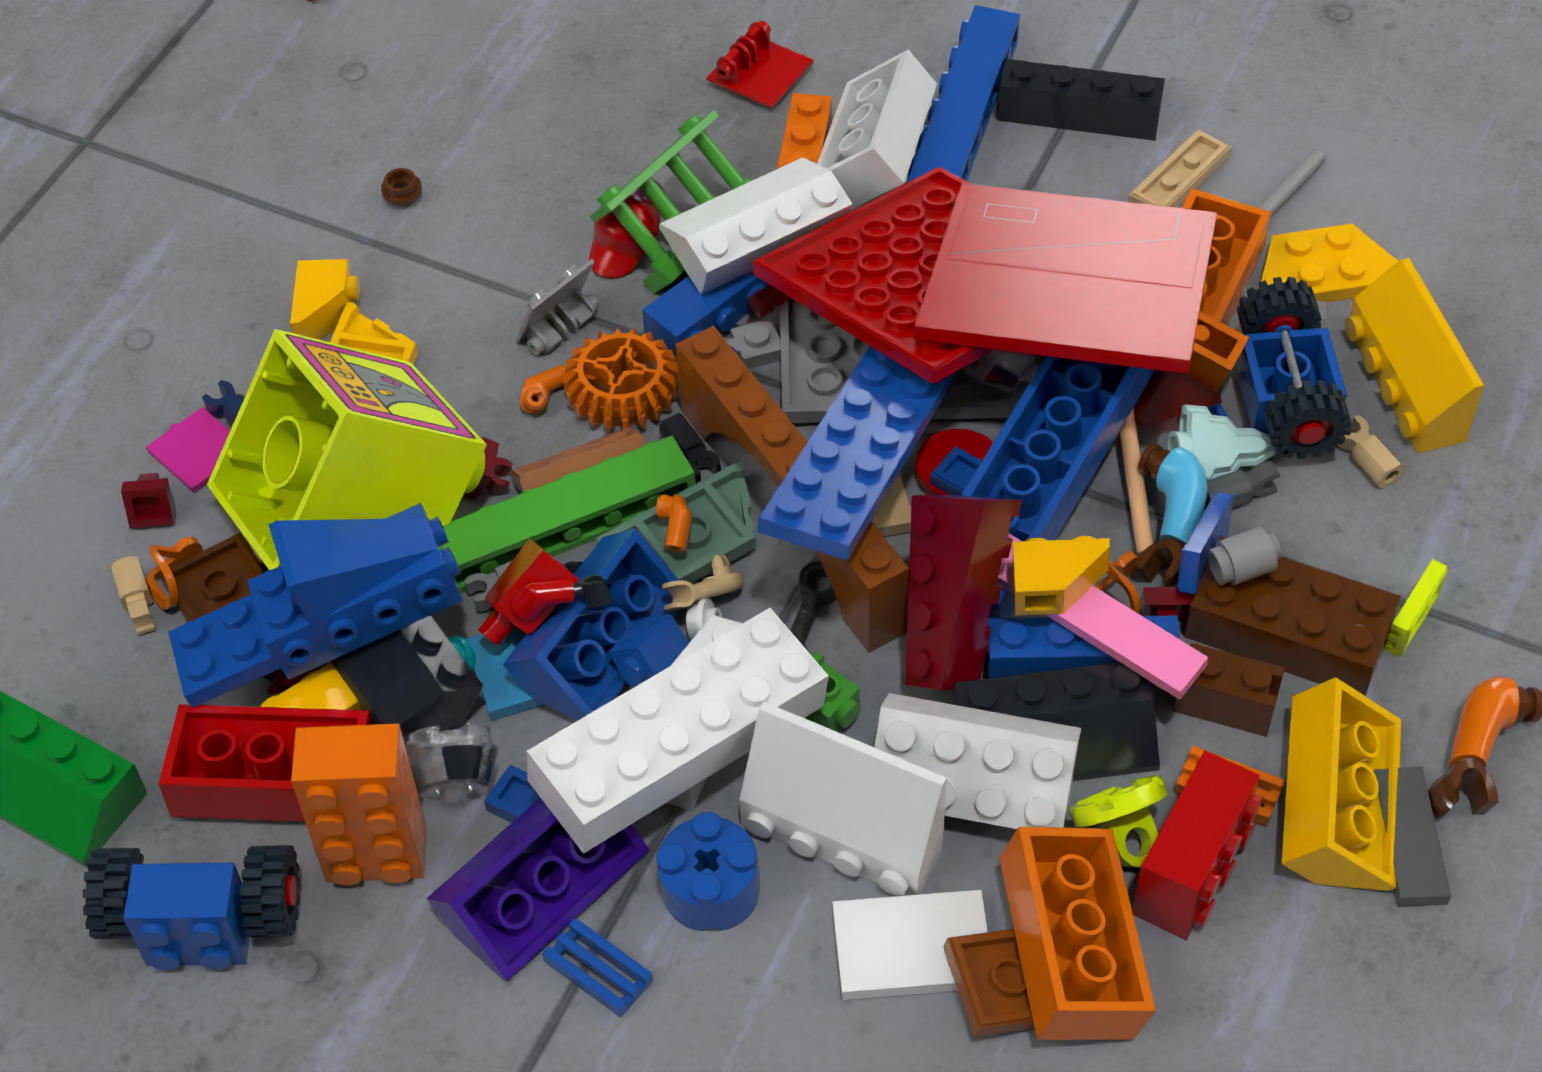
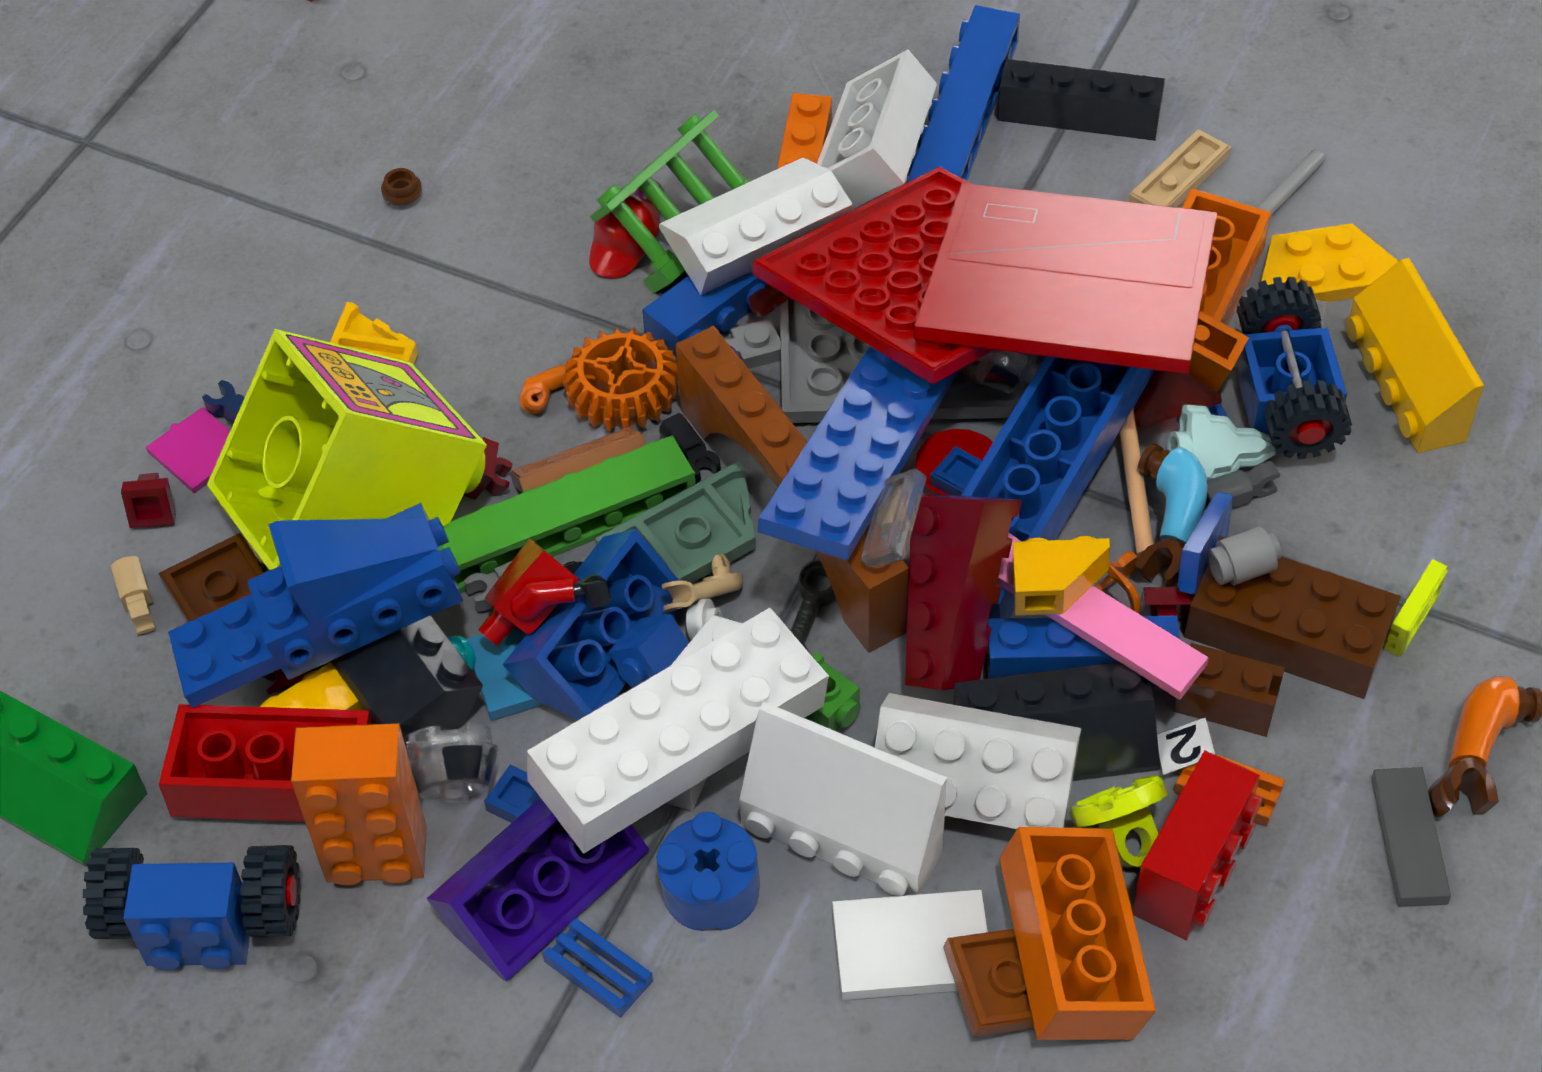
(179, 552): orange piece -> none
(321, 295): yellow slope -> none
(558, 311): light grey hinge -> none
(679, 521): orange arm -> none
(759, 67): red hinge -> none
(893, 519): none -> clear tile
(1184, 745): none -> white sticker
(1332, 797): yellow slope -> none
(1372, 454): tan bar -> none

